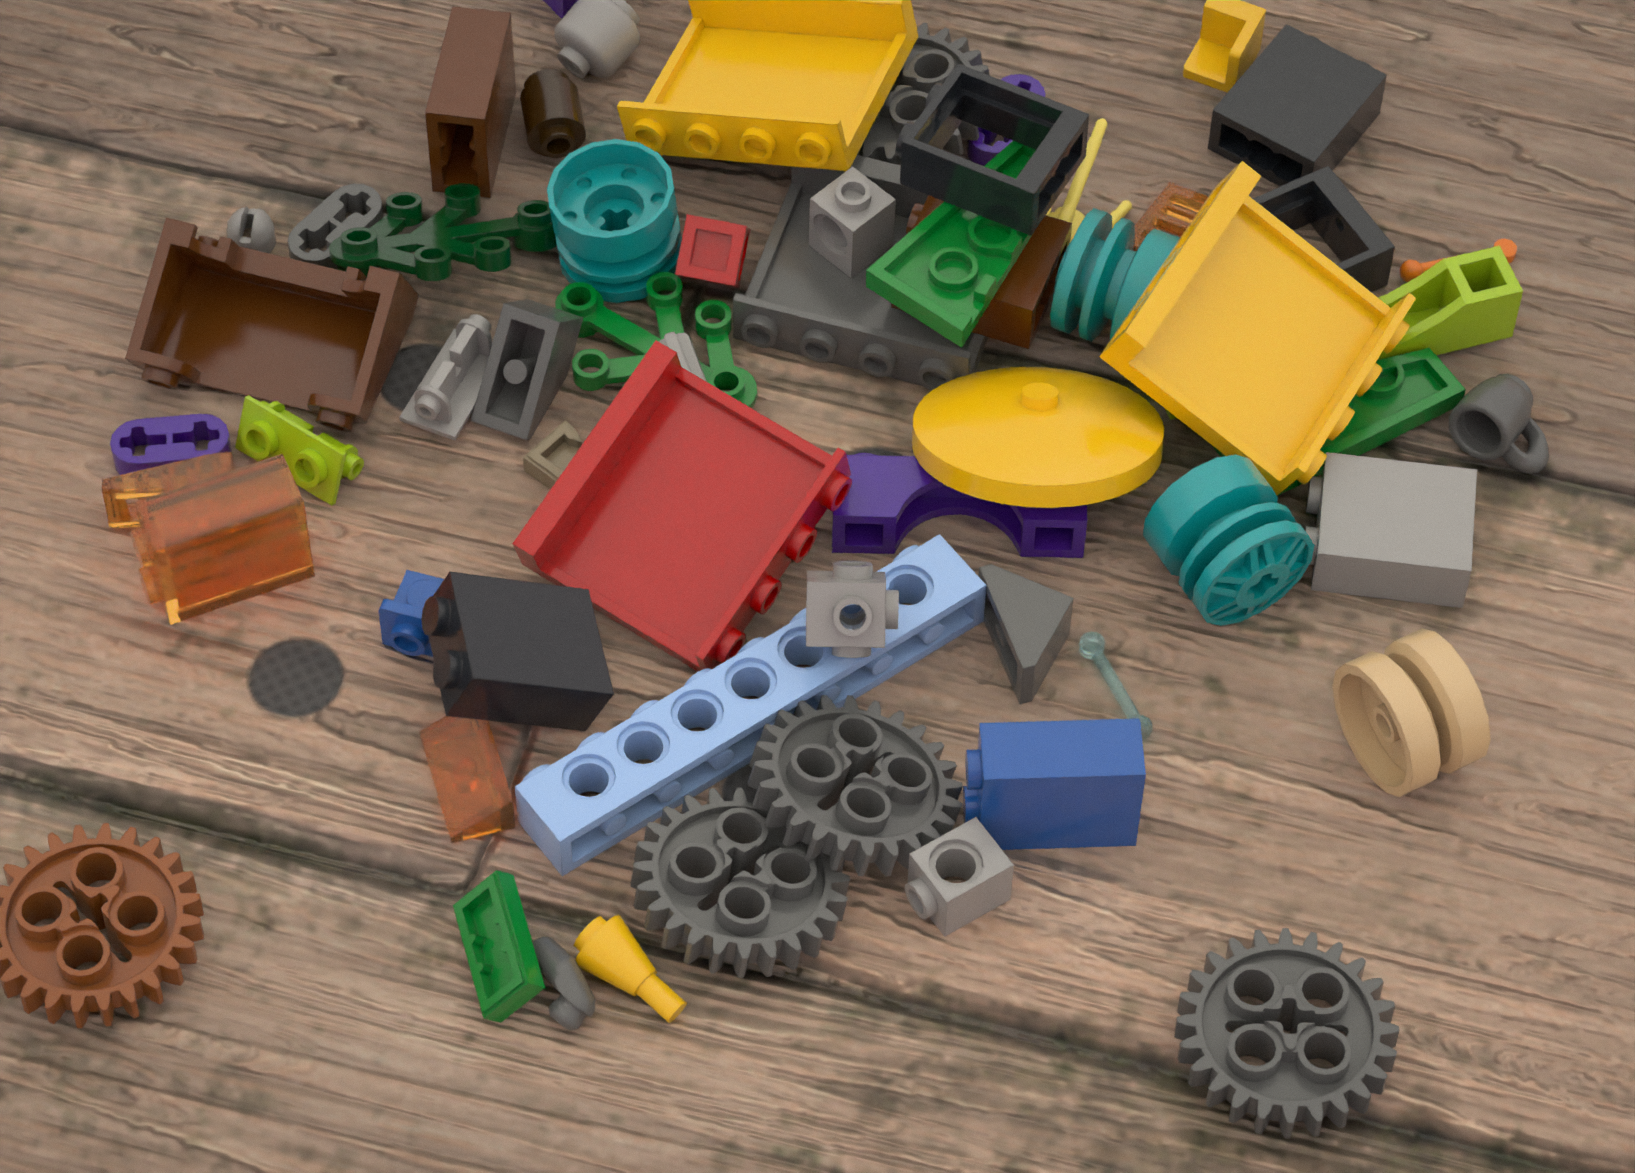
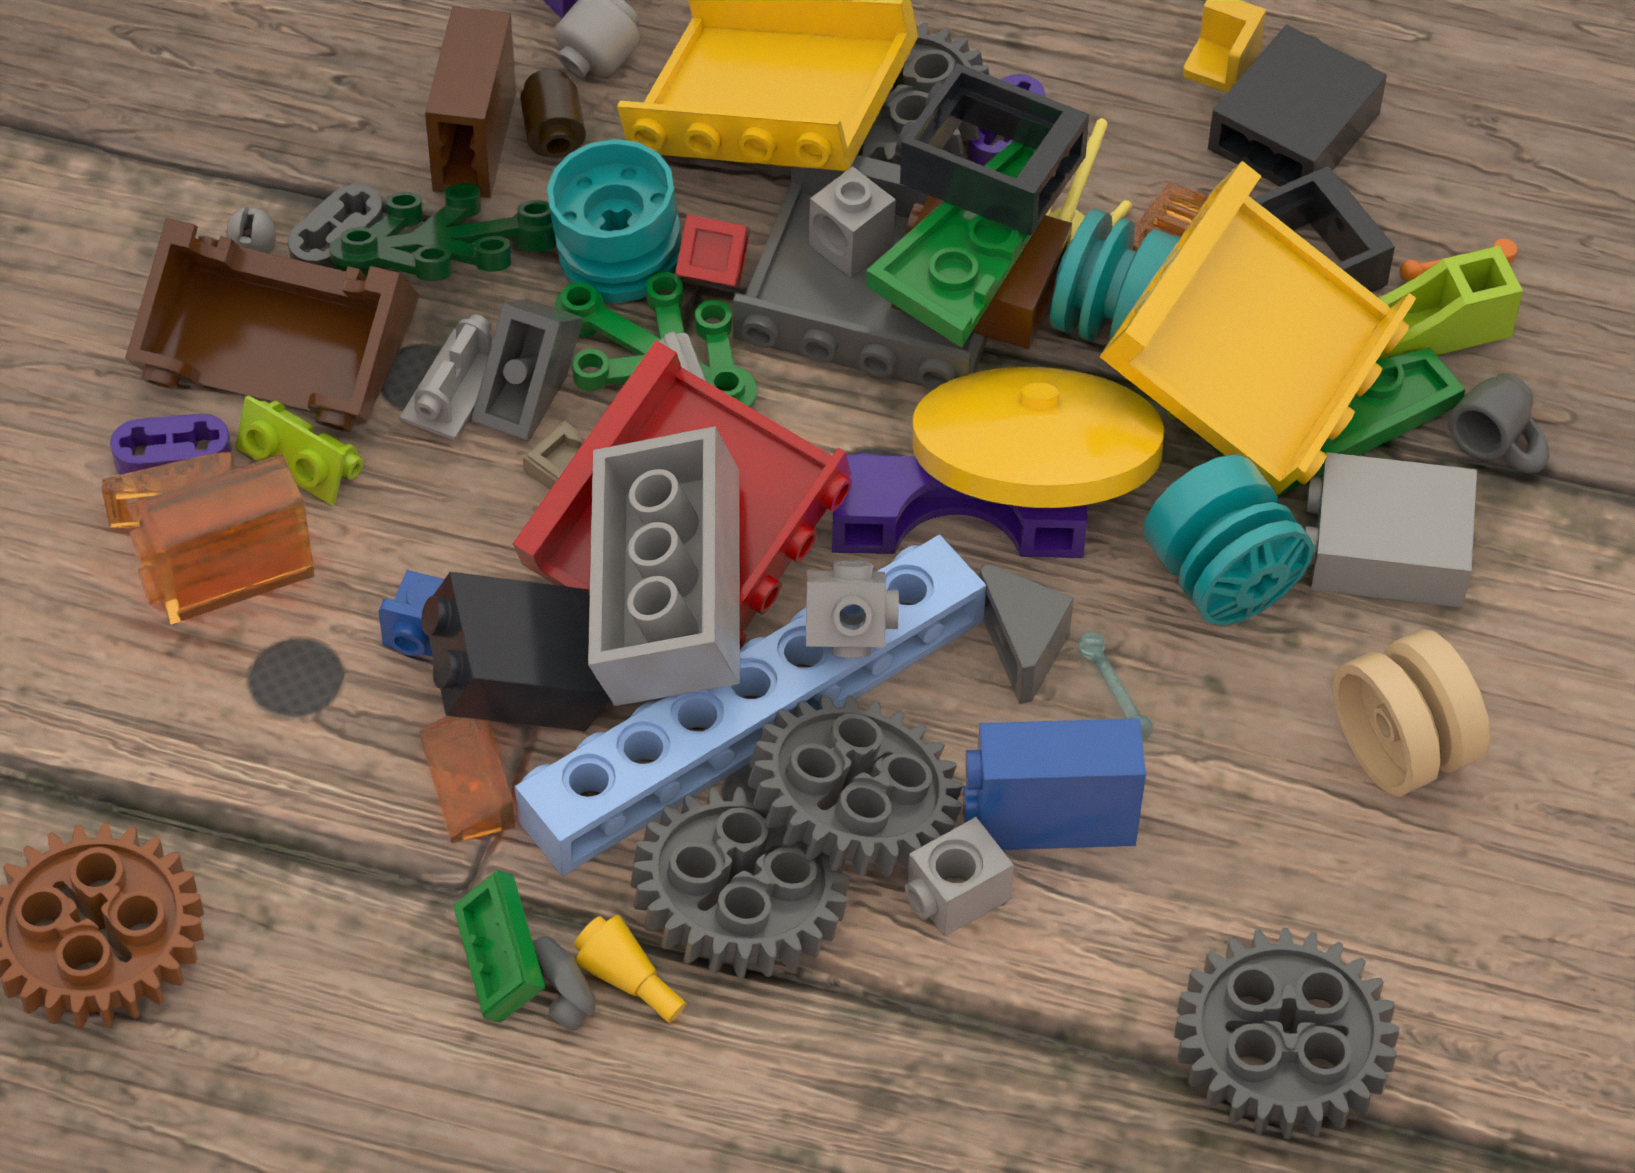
(665, 567): none -> light grey brick

